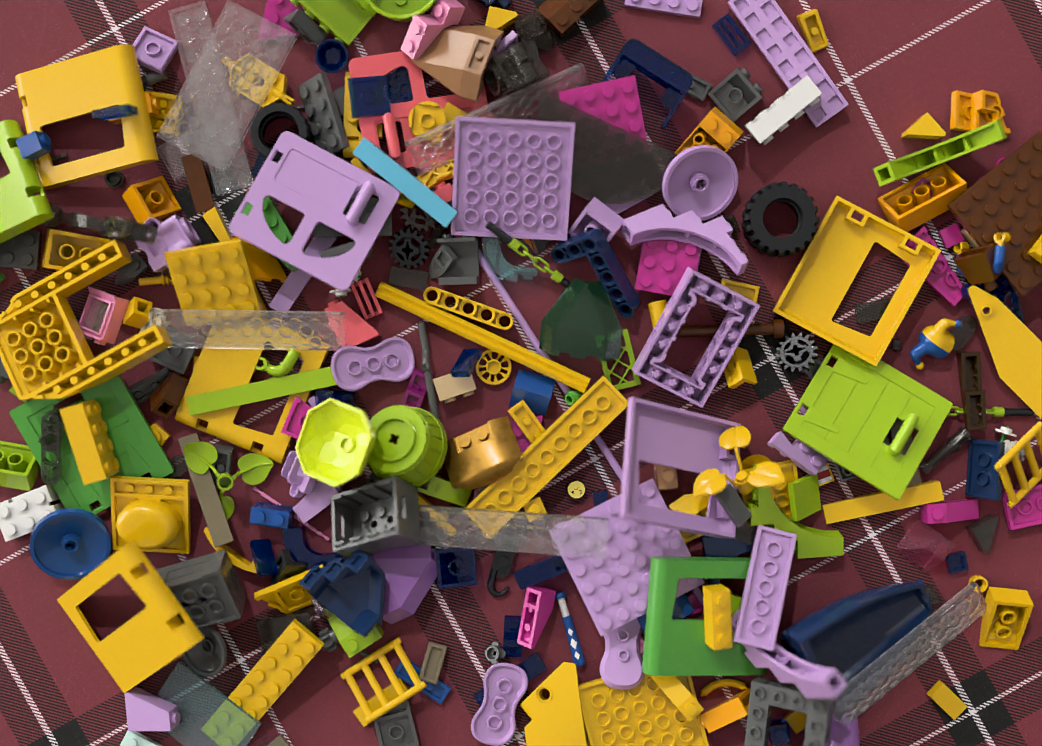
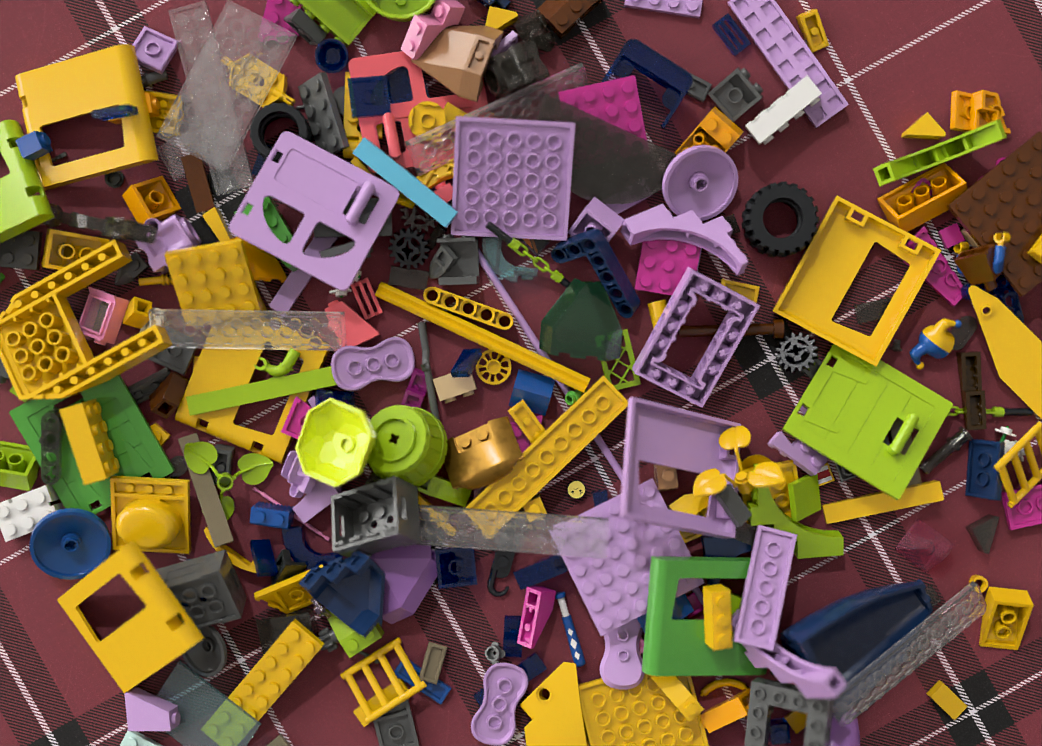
(739, 369): yellow panel -> none
(949, 511): dark pink slope -> none
(956, 562): clear blue tile -> none

